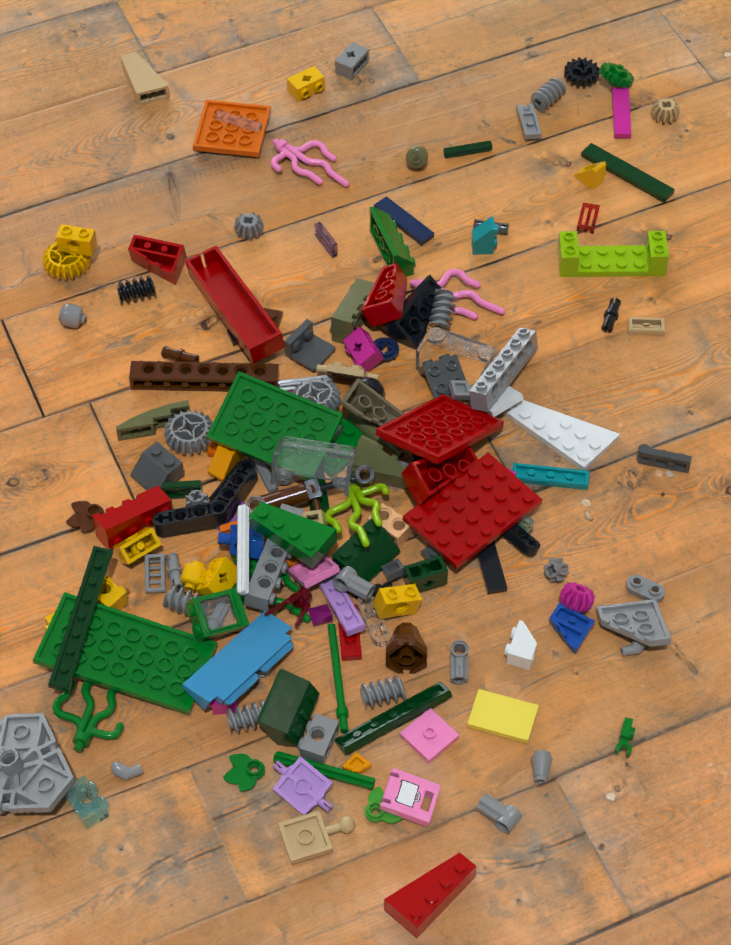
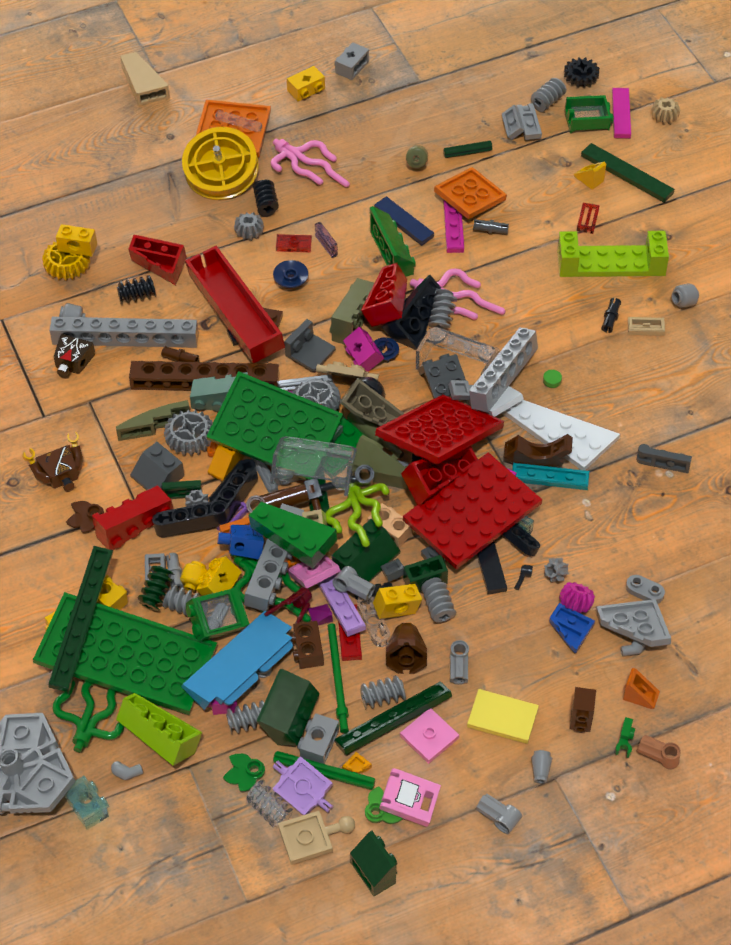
(57, 466): none -> reddish brown torso
(72, 355): none -> dark brown torso
(127, 331): none -> light grey brick
(137, 545): yellow brick -> none
(154, 587): none -> dark green piece
(159, 729): none -> lime wedge
(210, 392): none -> sand green wedge
(220, 163): none -> yellow wheel
(243, 549): white axle -> none
(265, 197): none -> black piece
(267, 804): none -> clear piece
(290, 274): none -> dark blue dish
(293, 243): none -> clear red plate
(309, 644): none -> reddish brown brick
(374, 863): none -> dark green slope
(430, 894): red wedge -> none
(438, 600): none -> light grey piece
(453, 229): none -> dark pink tile
(470, 193): none -> orange plate
(484, 237): teal slope -> none
(513, 122): none -> light grey plate
(522, 648): white slope -> none
(525, 452): none -> reddish brown arch
(526, 570): none -> black hand
(552, 378): none -> bright green tile
(582, 709): none -> reddish brown brick
(588, 113): none -> green window
(616, 75): green gear -> none
(640, 690): none -> orange slope
(658, 750): none -> nougat piece
(685, 295): none -> light grey head

